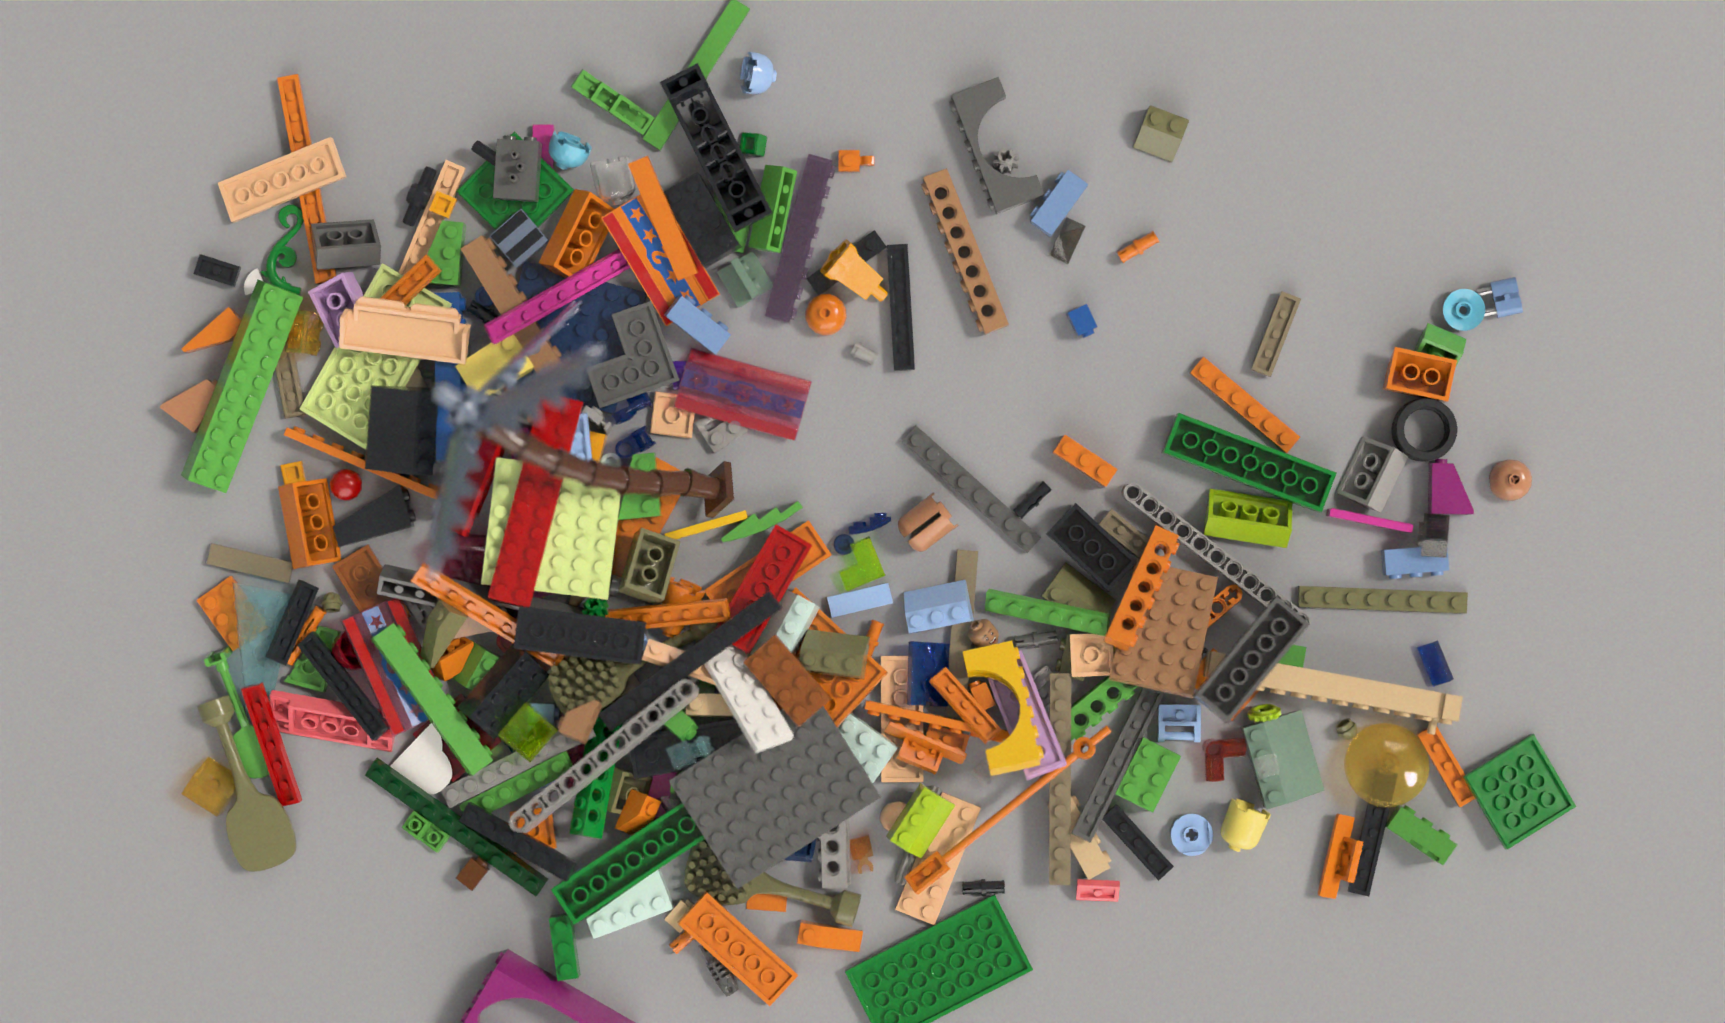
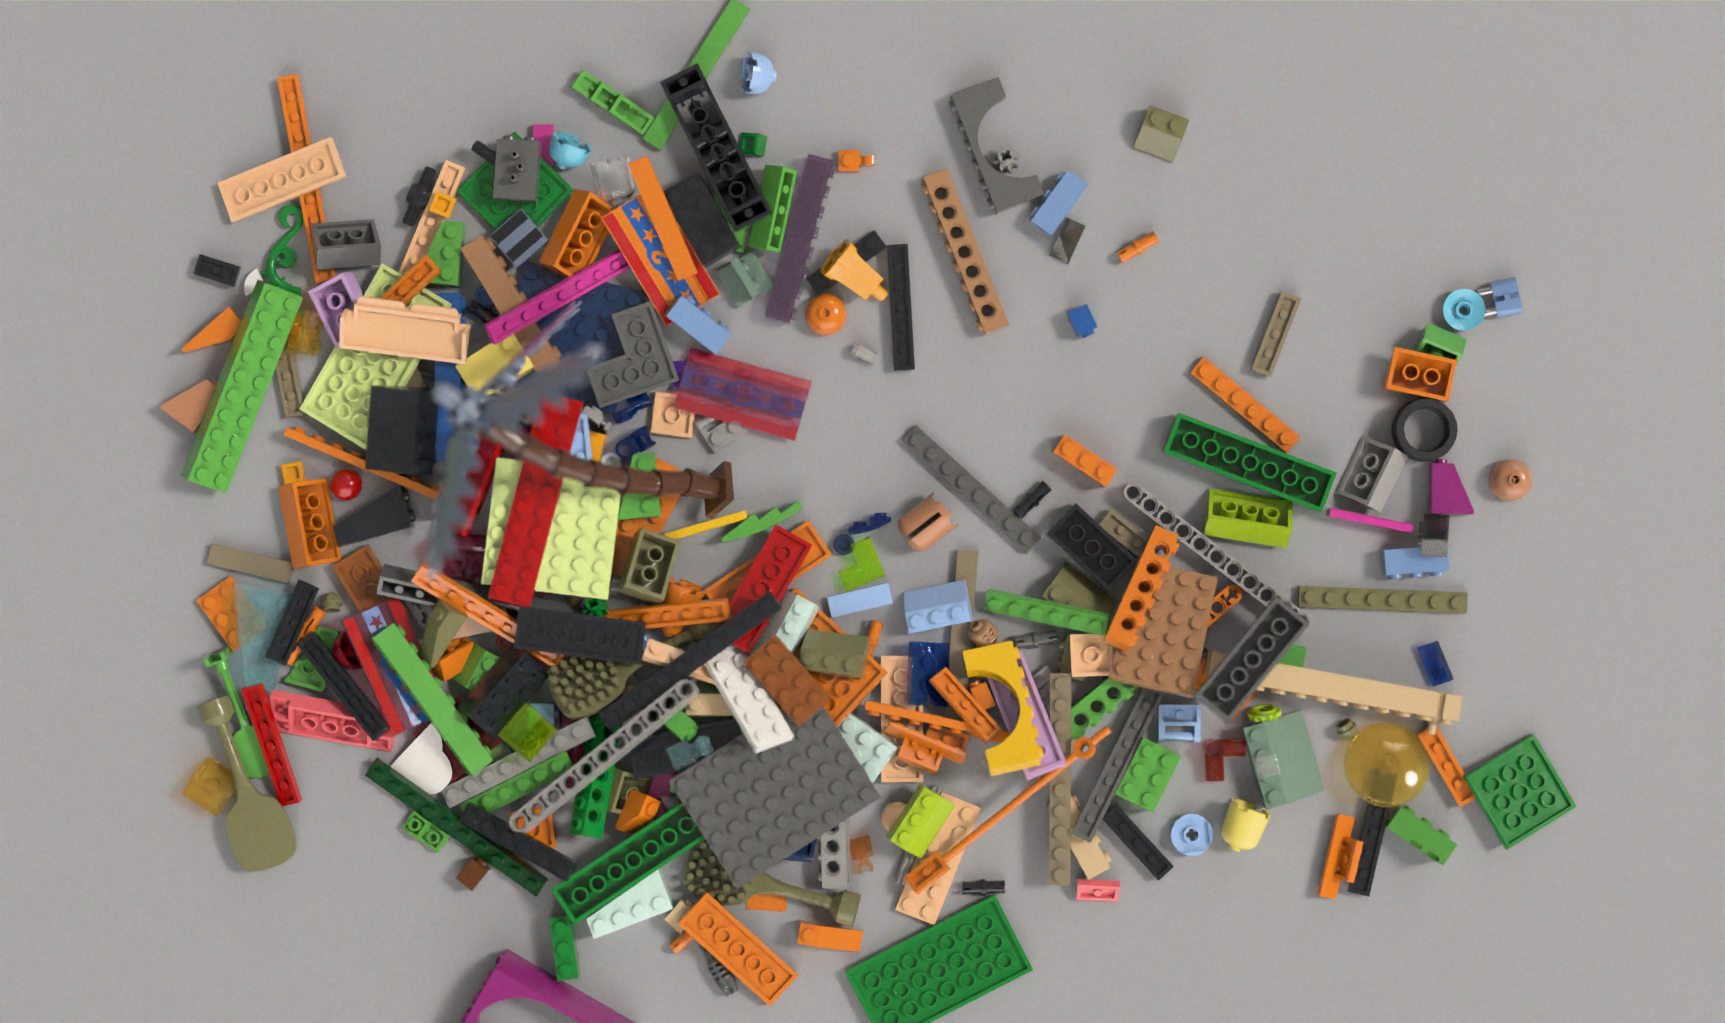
(580, 721): medium nougat slope -> none

